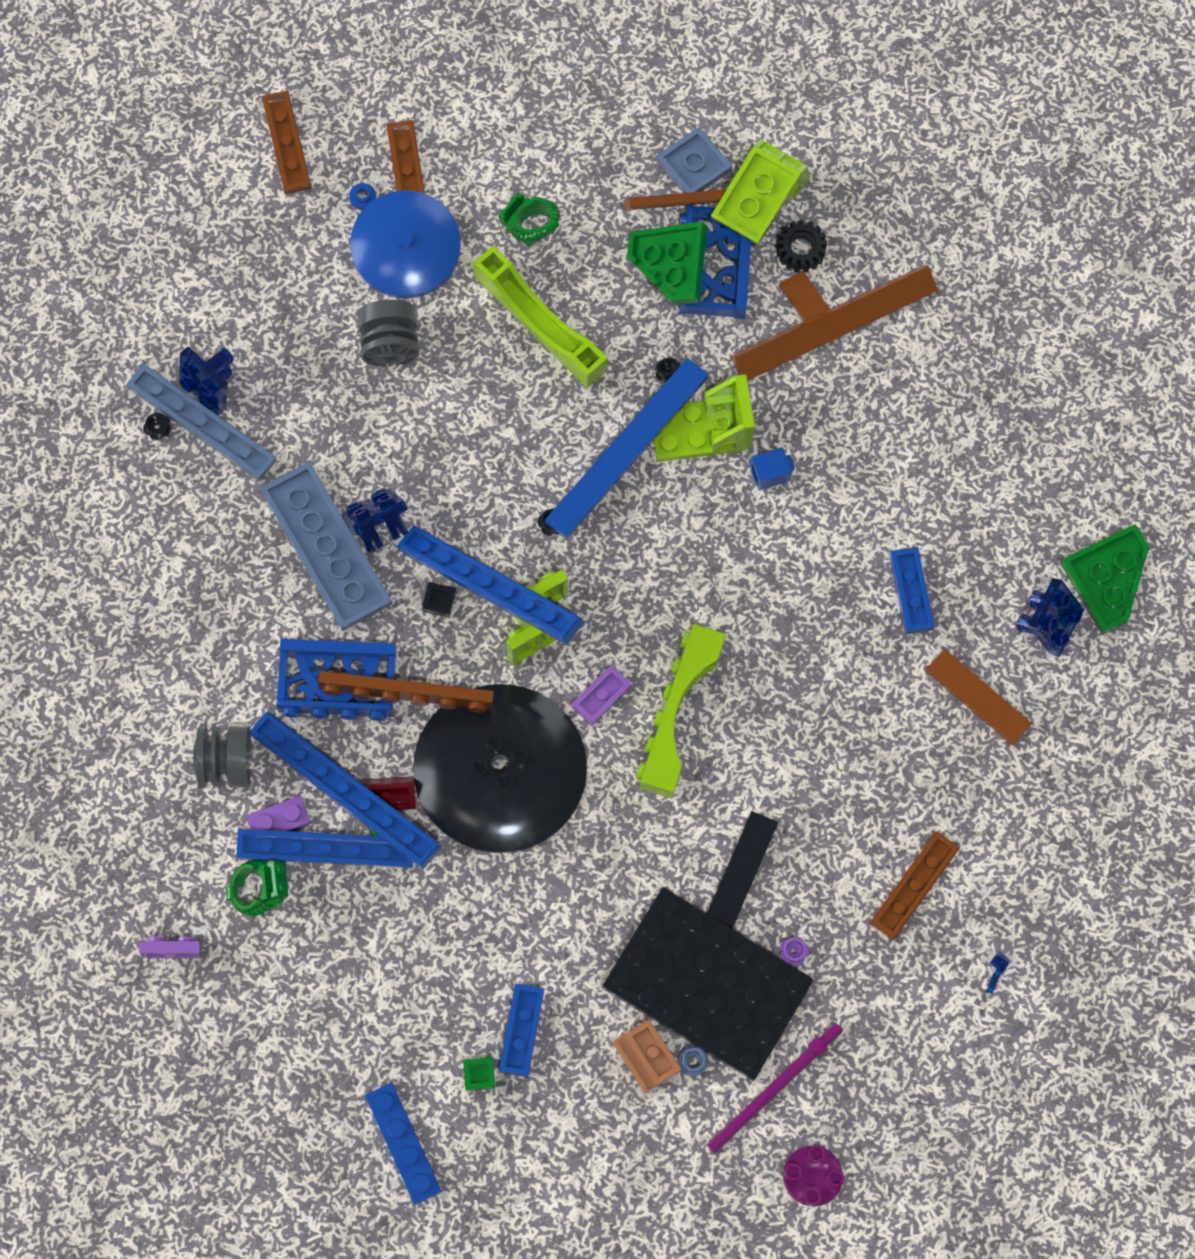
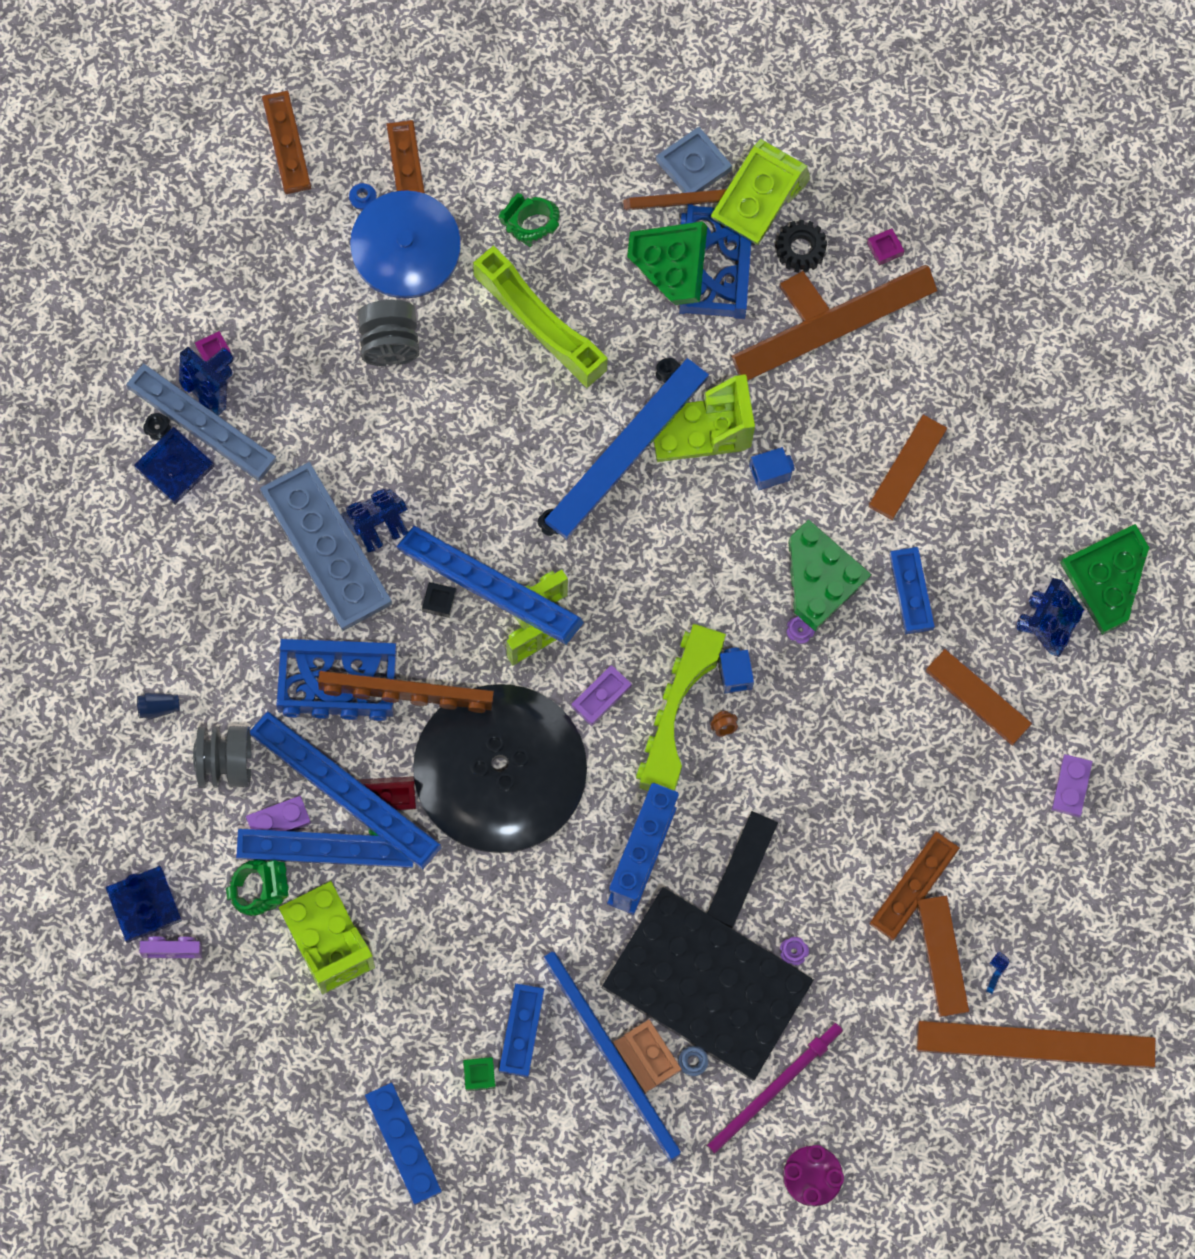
(143, 904): none -> clear blue plate
(156, 705): none -> dark blue cone
(174, 465): none -> clear blue plate
(211, 345): none -> magenta plate
(327, 938): none -> lime bracket
(612, 1057): none -> blue tile
(643, 848): none -> blue fence
(724, 719): none -> dark orange plate
(735, 670): none -> blue brick
(800, 637): none -> medium lavender plate
(821, 575): none -> green plate
(885, 246): none -> magenta plate
(907, 467): none -> dark orange tile
(943, 956): none -> dark orange tile
(1036, 1044): none -> dark orange tile
(1072, 785): none -> medium lavender plate

